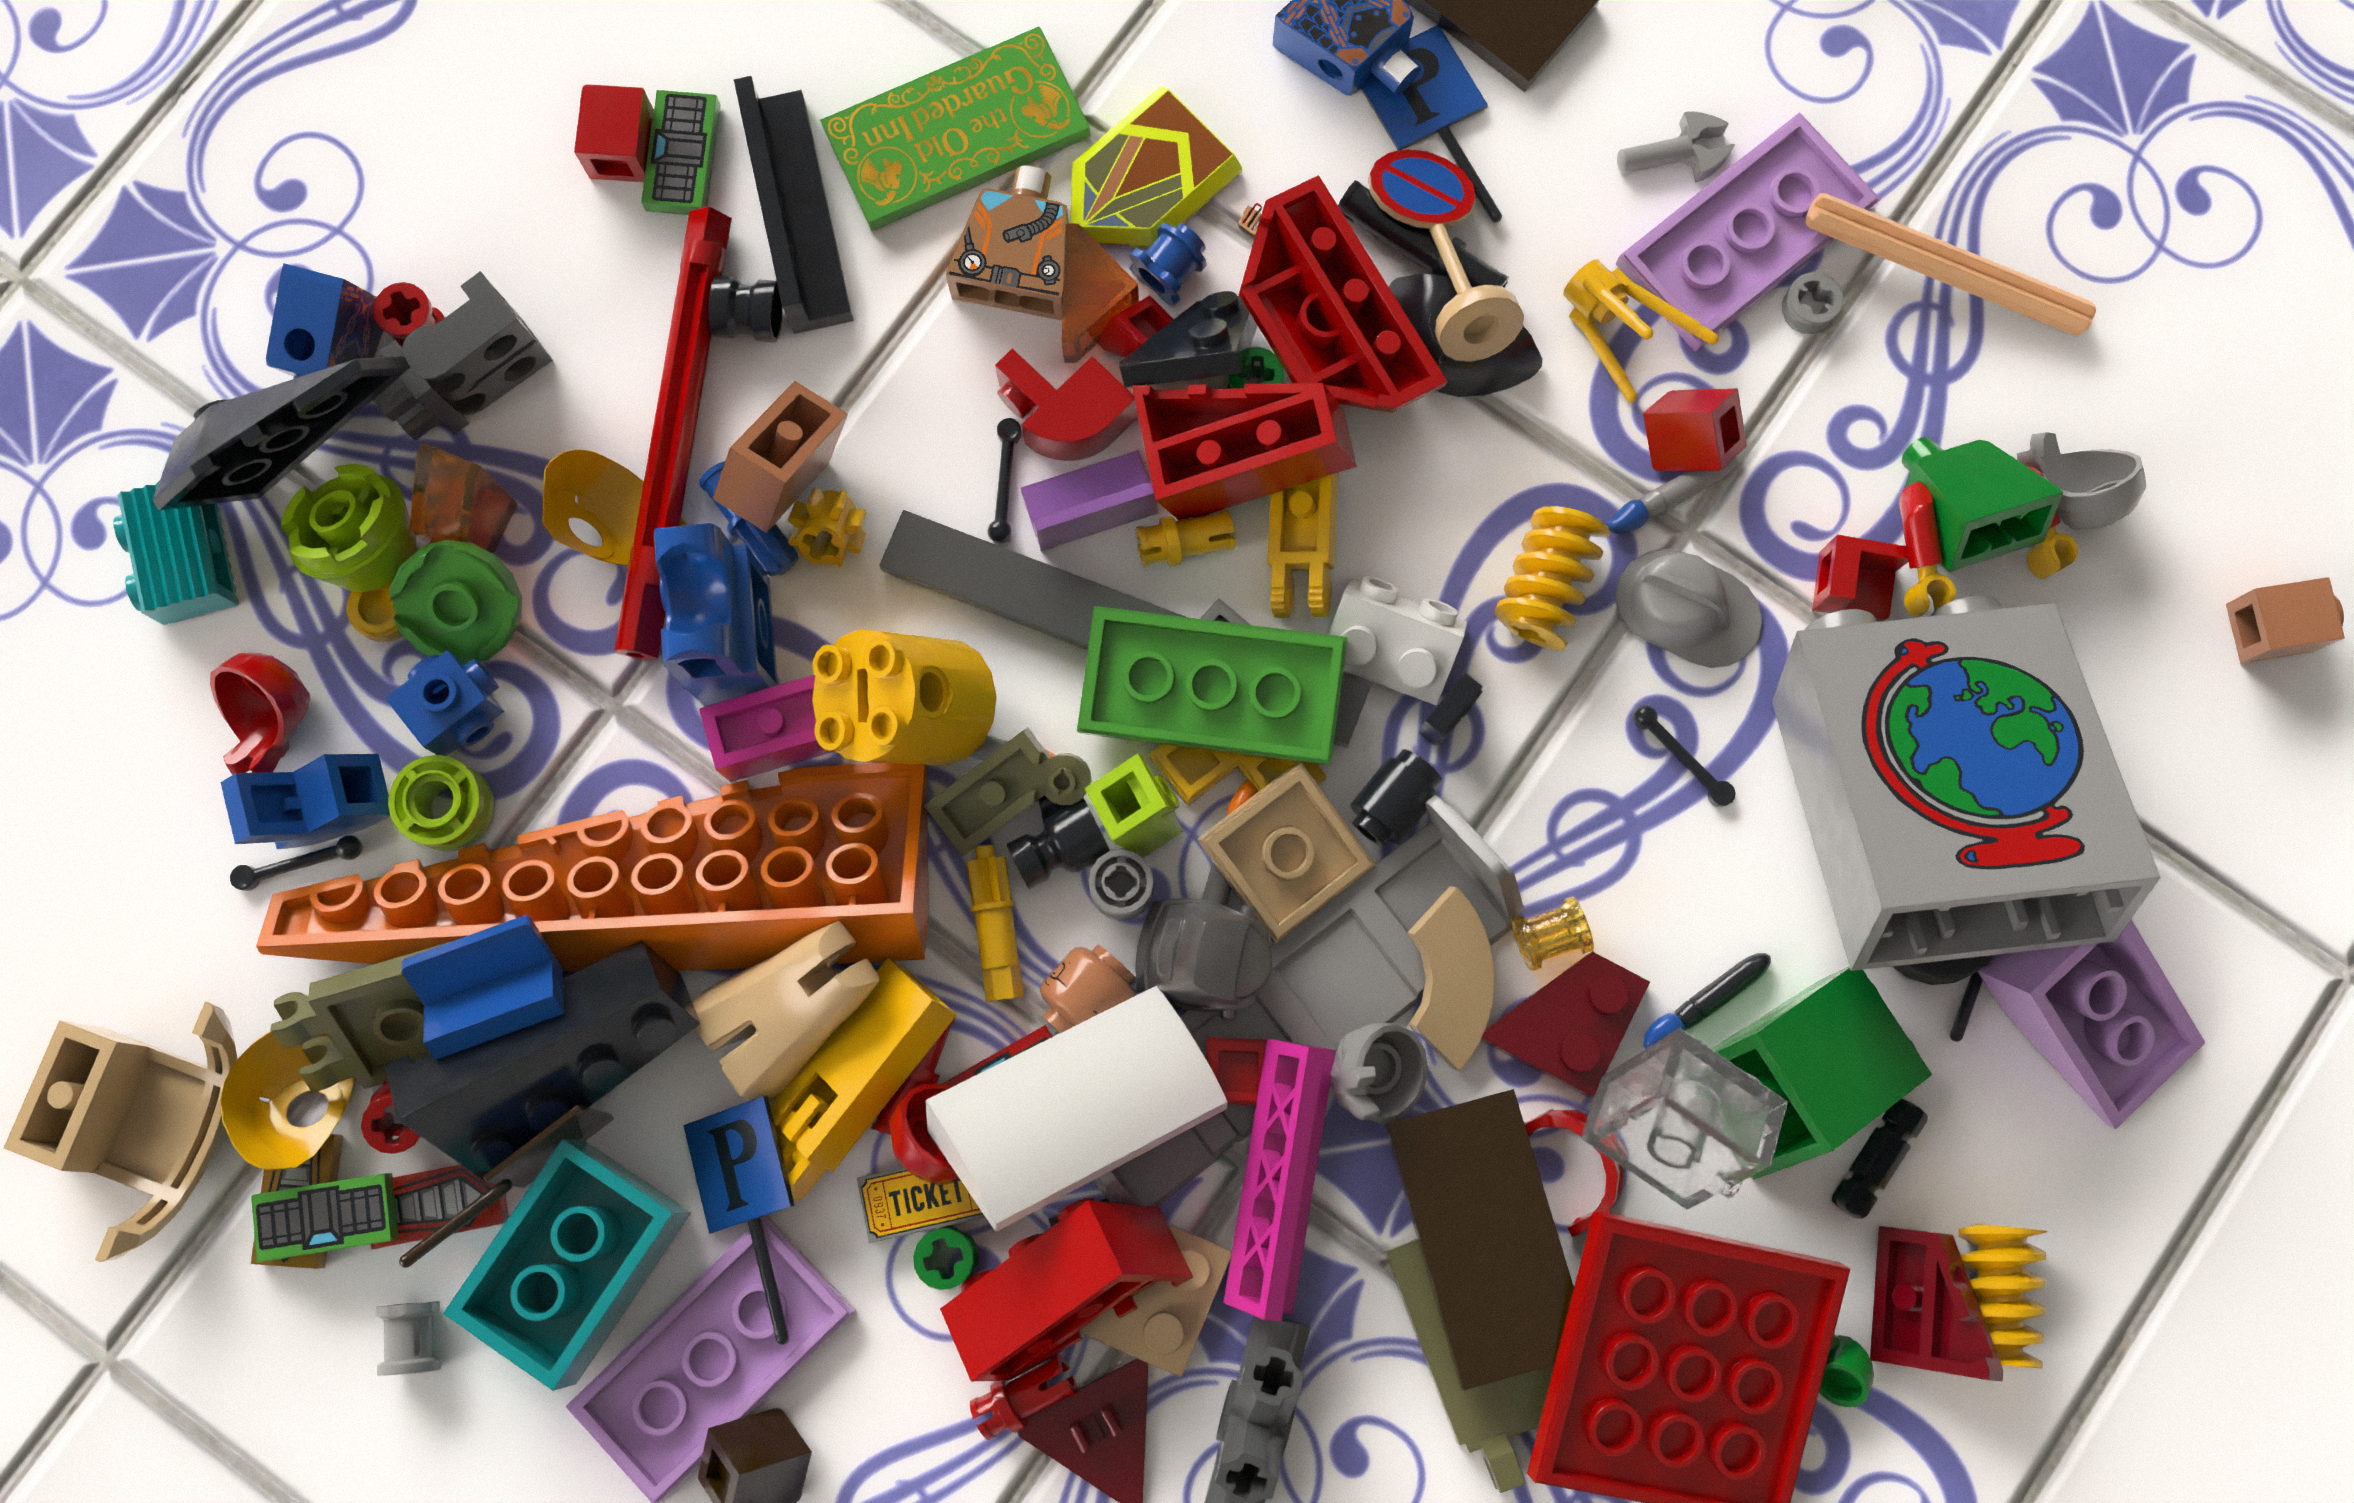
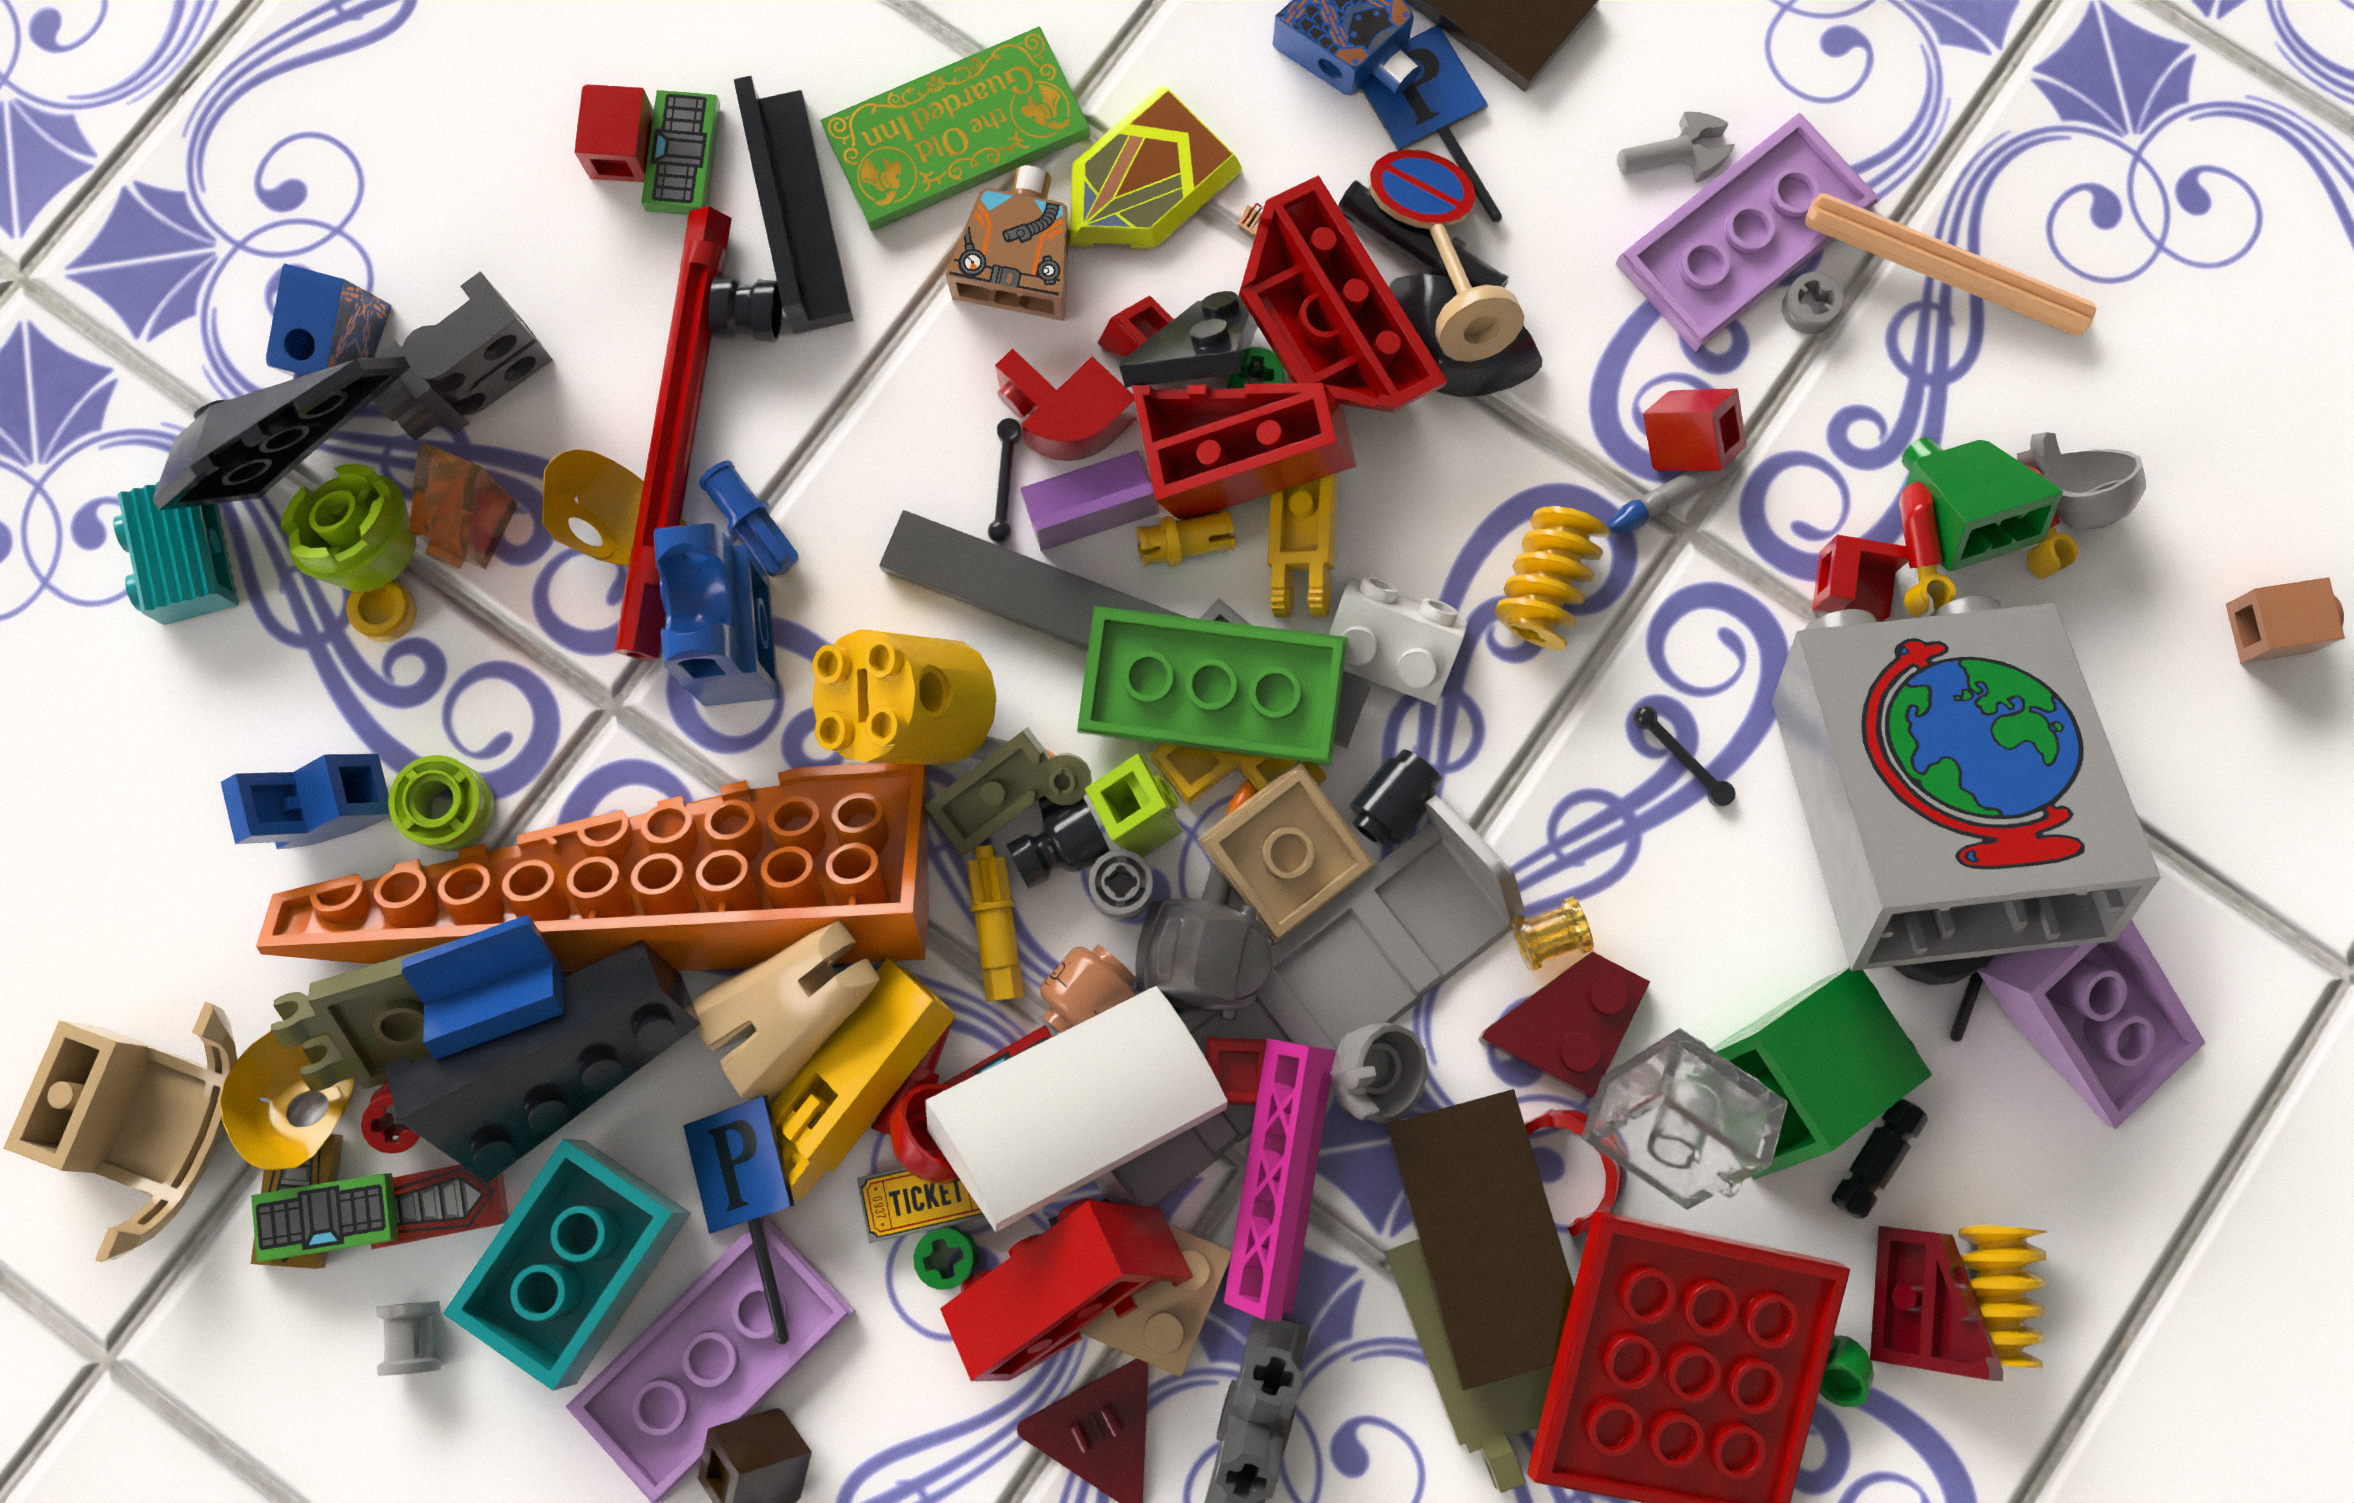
(248, 877): black hinge -> none
(261, 705): red piece -> none
(400, 304): red bush -> none
(447, 703): blue brick -> none
(456, 601): bright green tile -> none
(516, 1171): dark brown piece -> none
(763, 730): dark pink panel -> none
(779, 456): nougat brick -> none
(827, 527): yellow gear -> none
(1022, 1397): red pin -> none
(1092, 292): clear orange slope -> none
(1169, 261): blue brick -> none
(1451, 710): black tile -> none
(1457, 976): tan tile -> none
(1603, 296): yellow plant -> none
(1689, 608): light grey piece -> none
(1710, 998): black piece -> none

